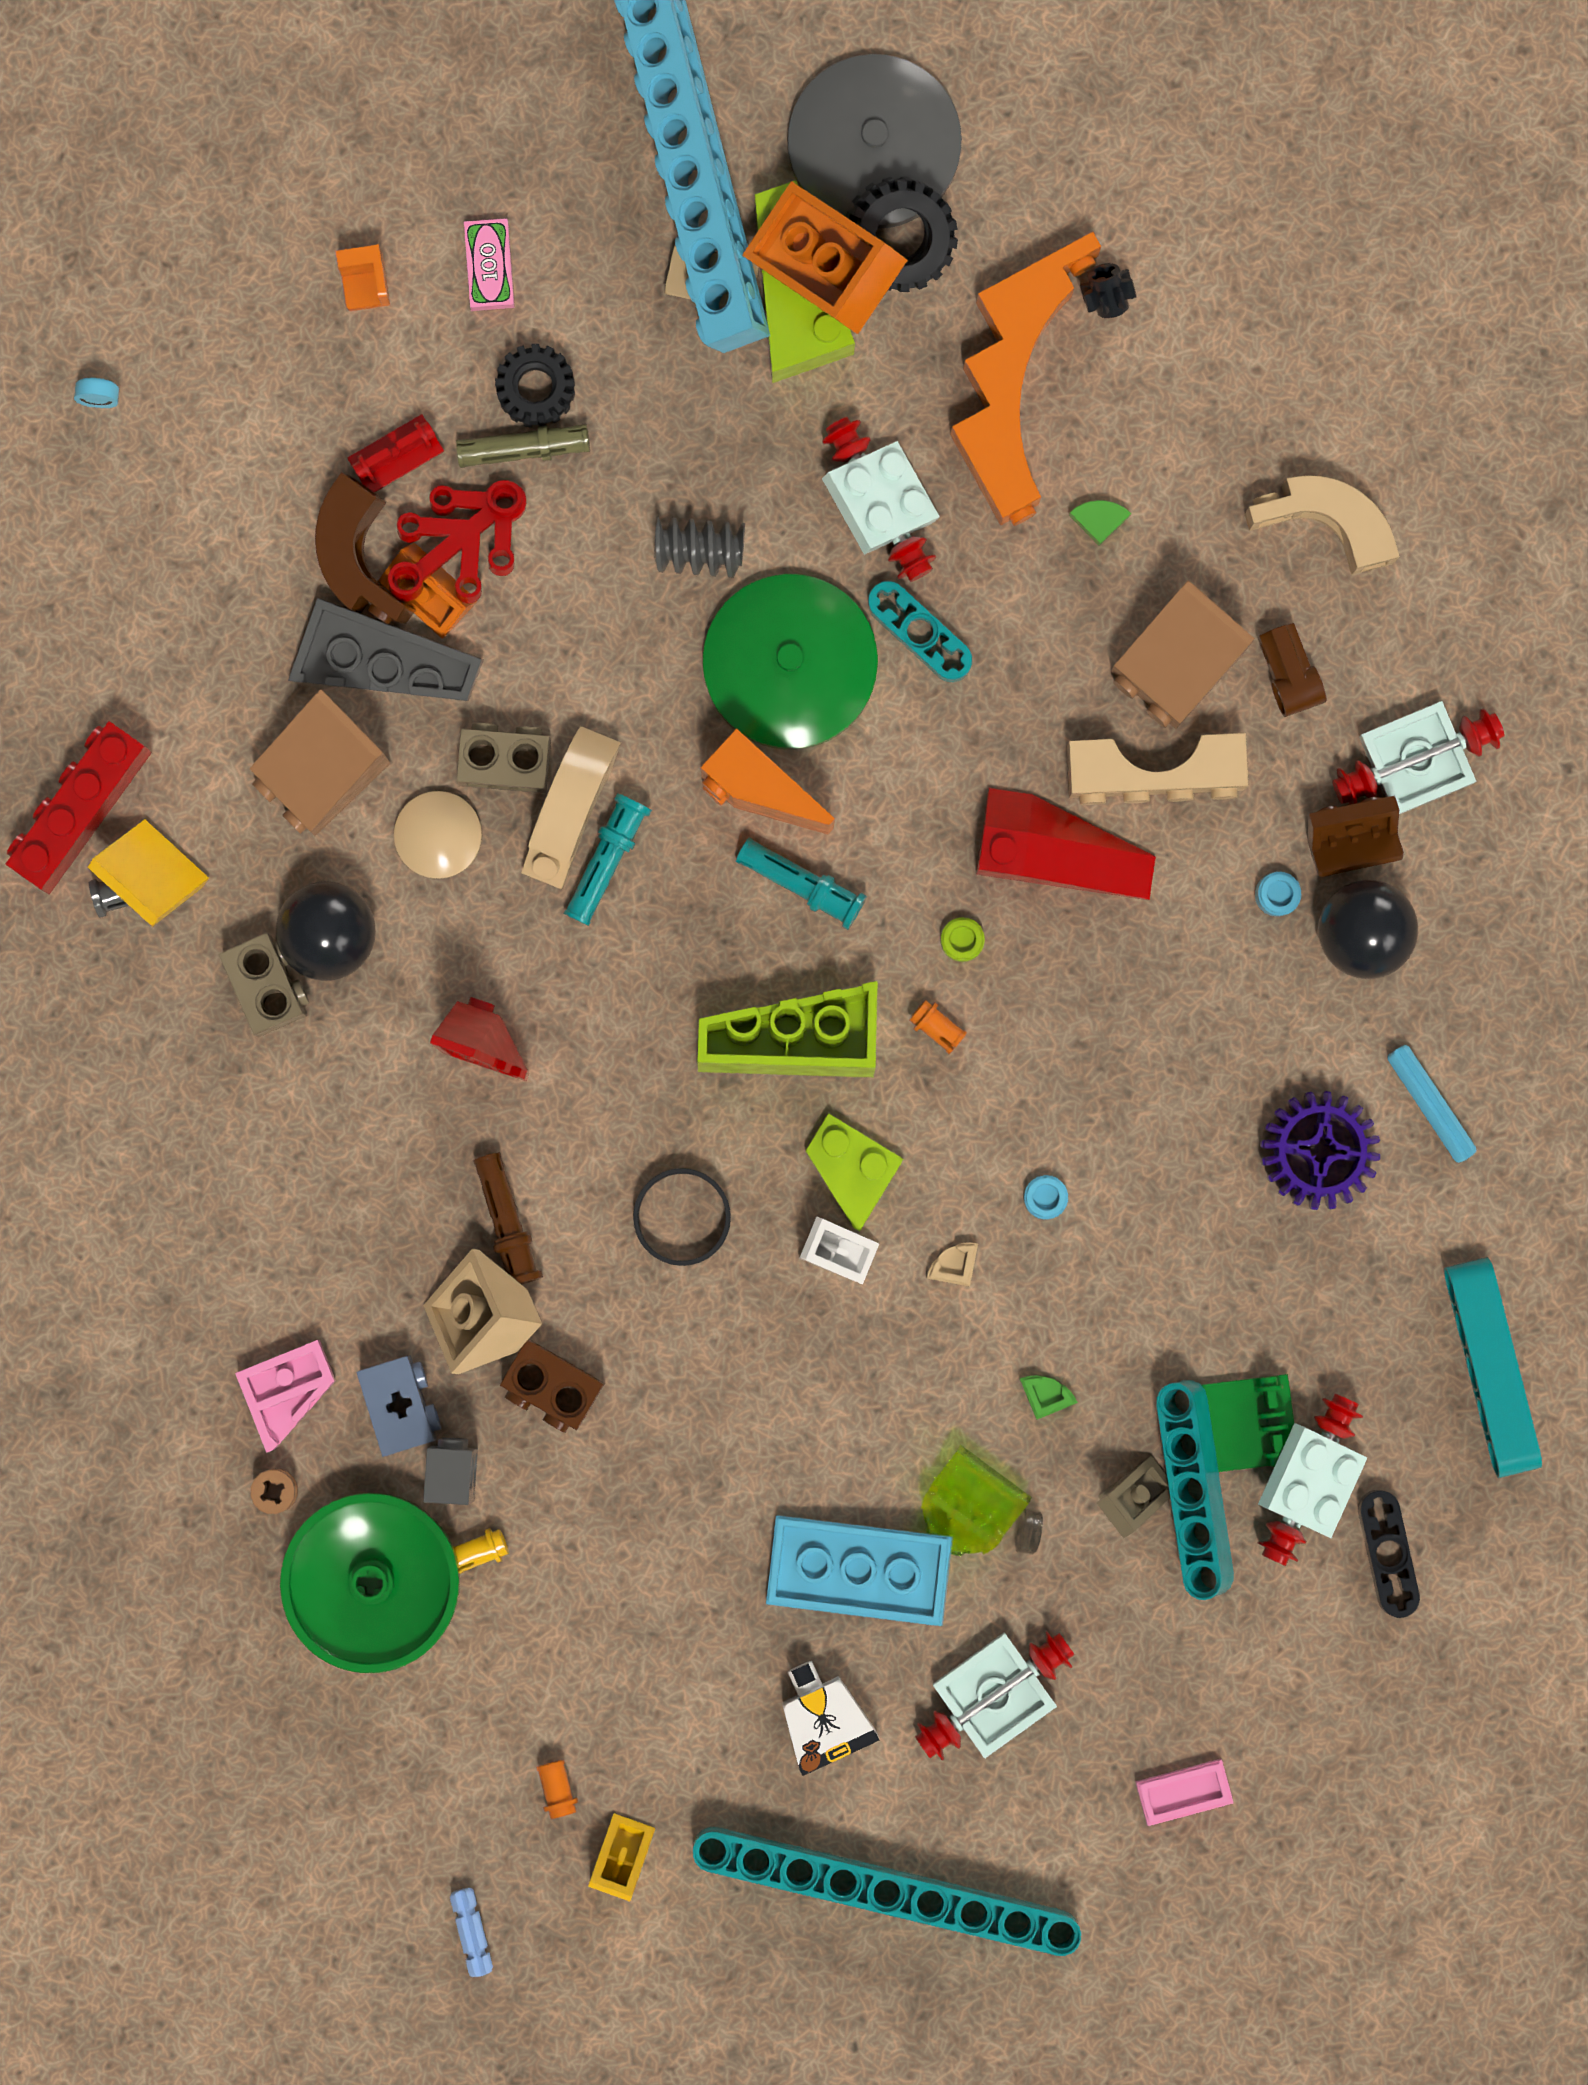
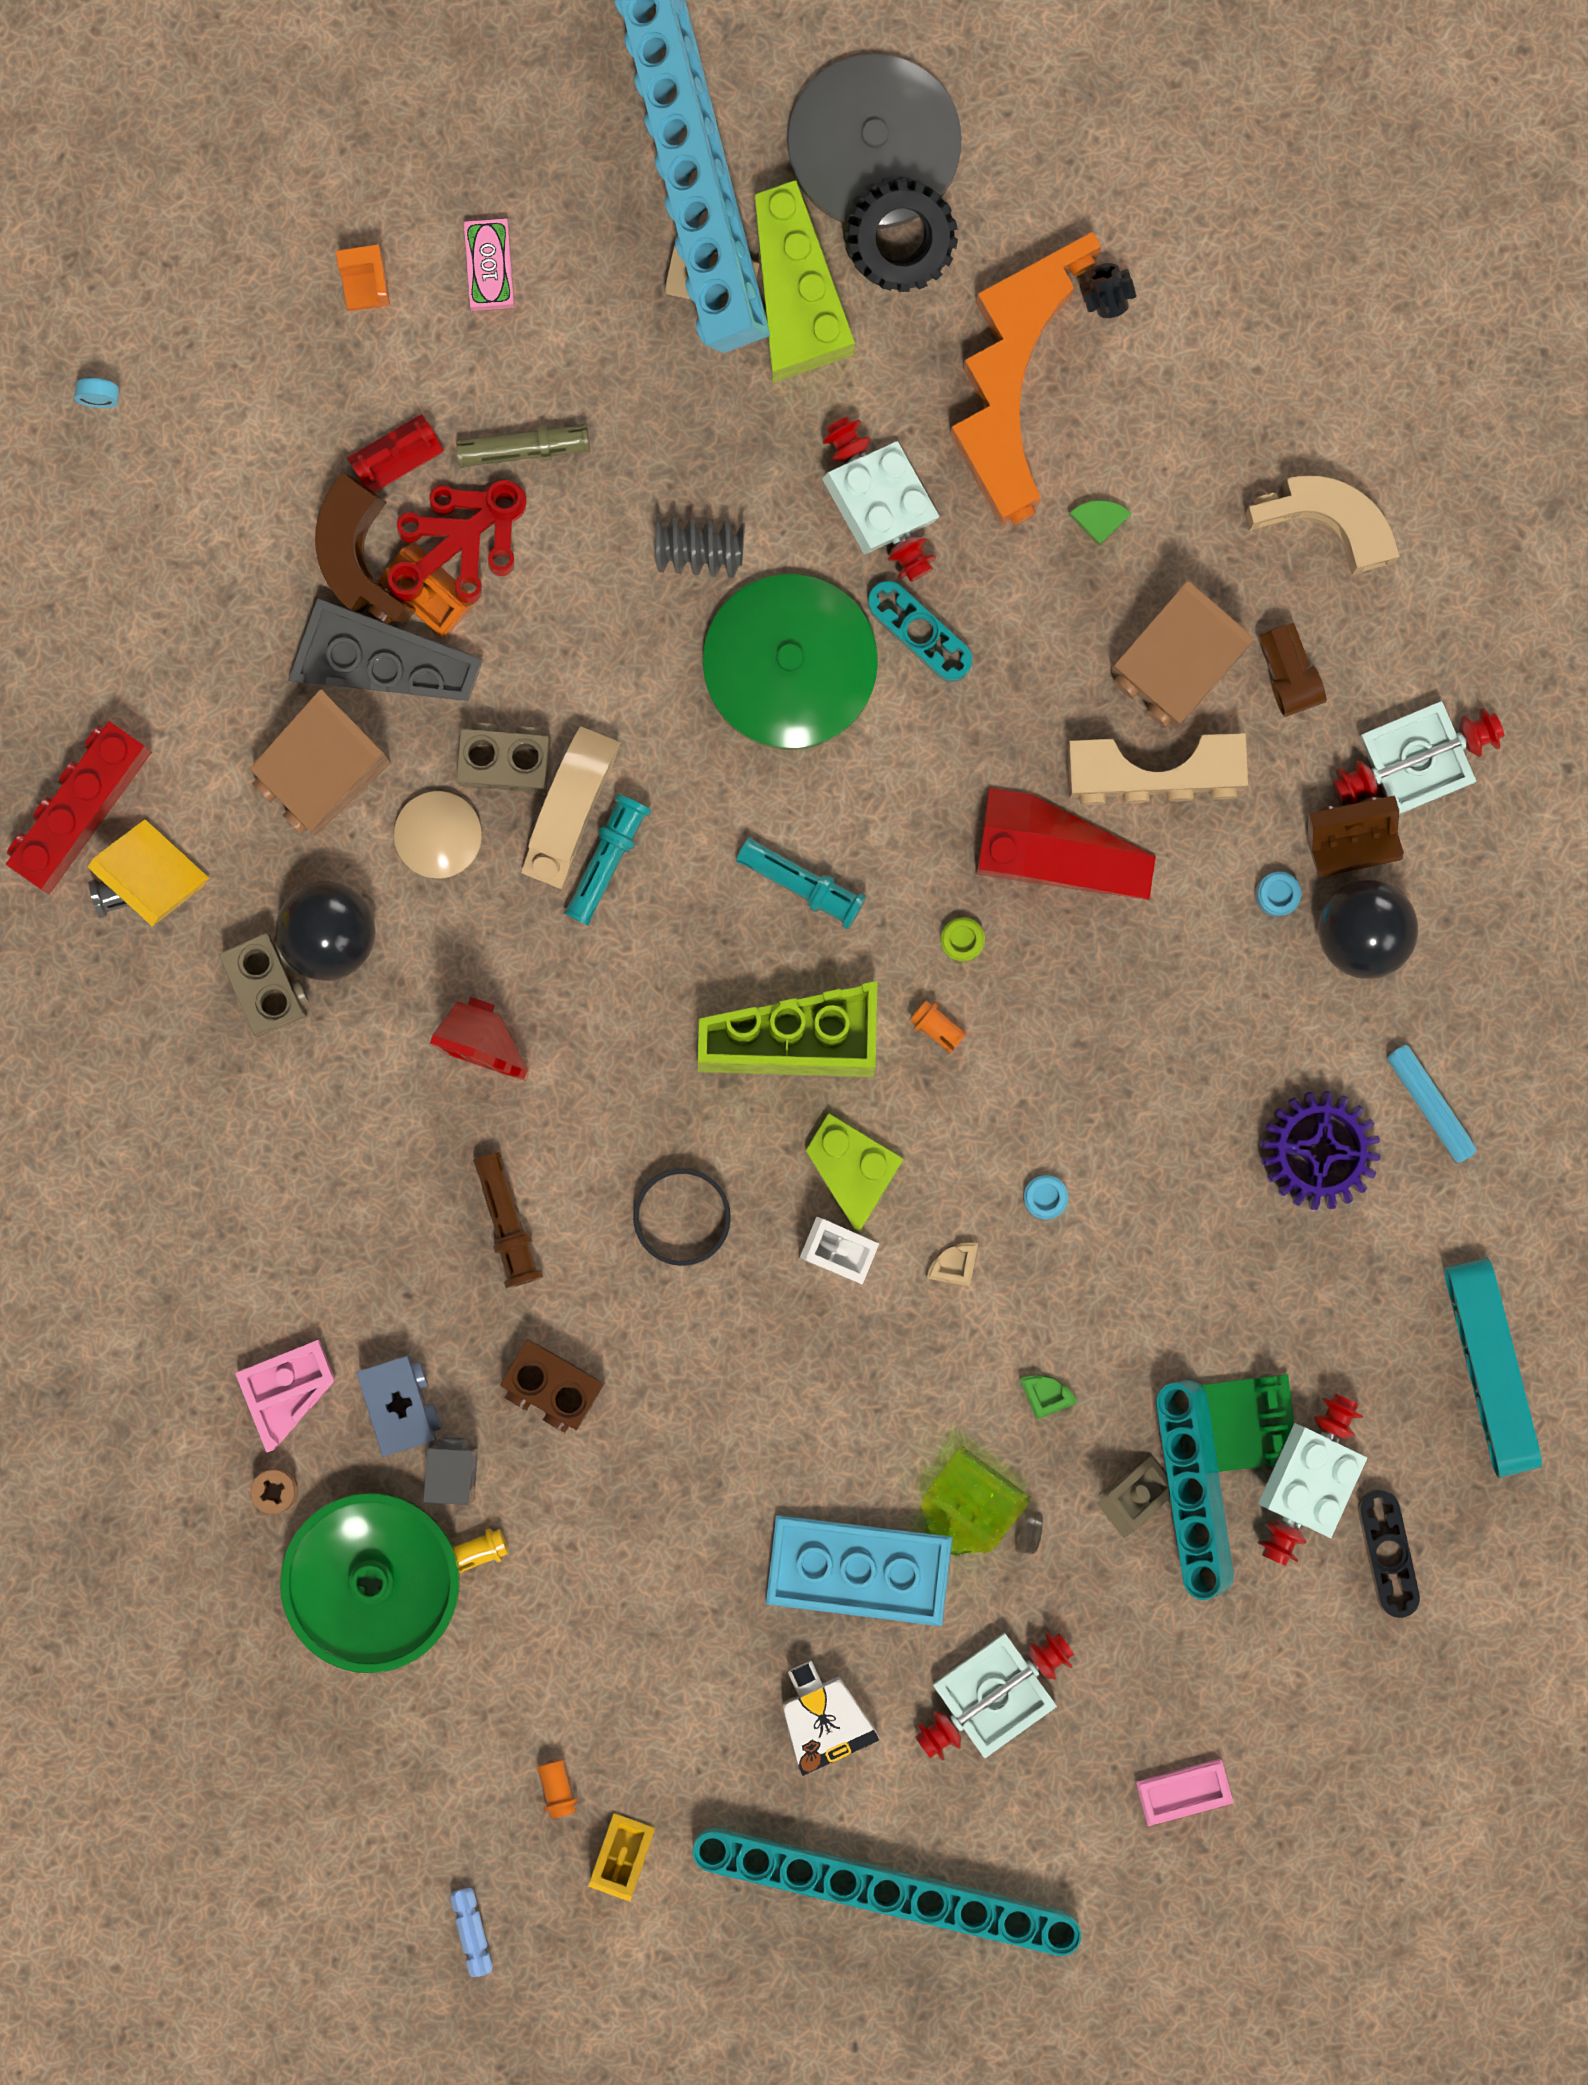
(480, 1314): tan slope -> none
(528, 360): black tyre -> none
(755, 784): orange slope -> none
(825, 257): orange slope -> none

